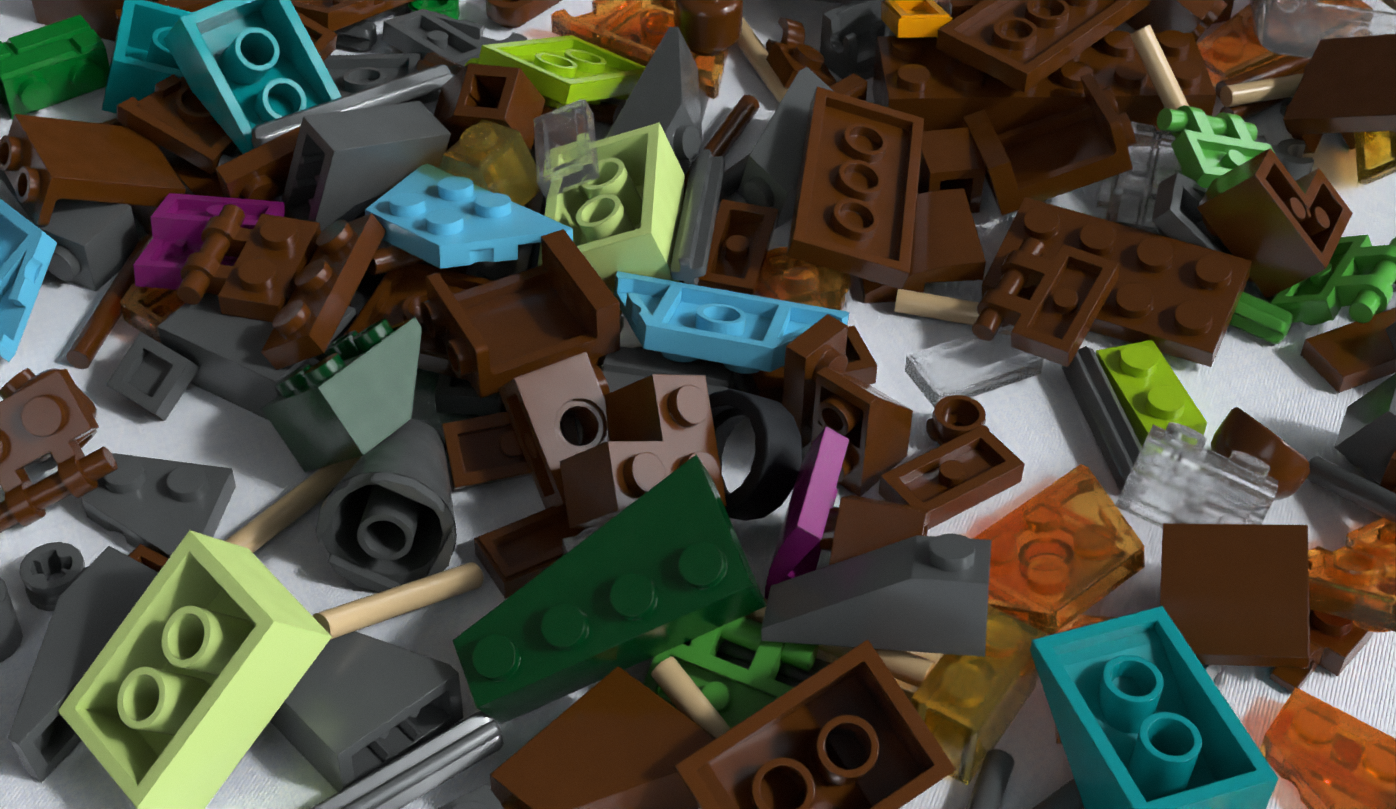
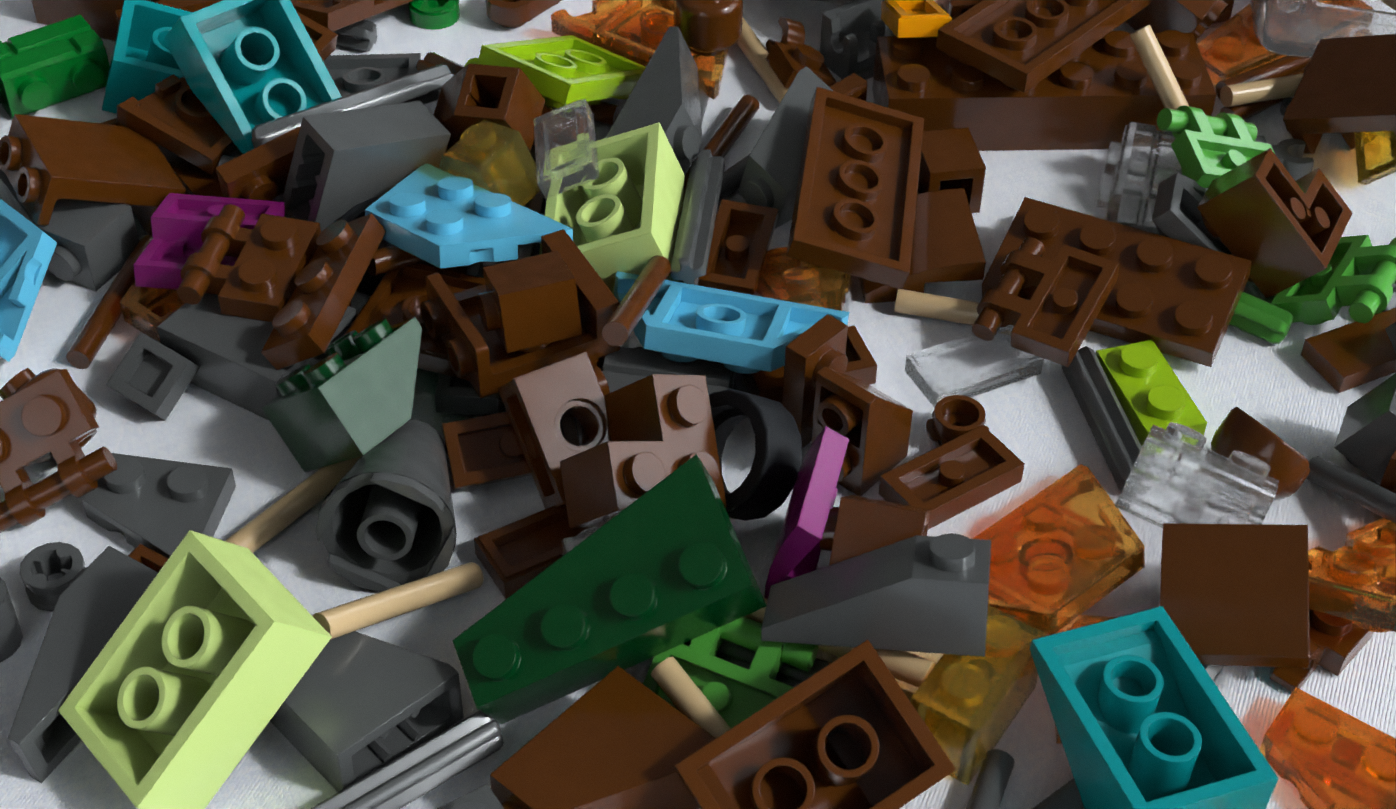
(437, 33): dark grey wing -> none
(530, 302): none -> reddish brown brick
(636, 301): none -> reddish brown bar
(1055, 151): reddish brown panel -> none

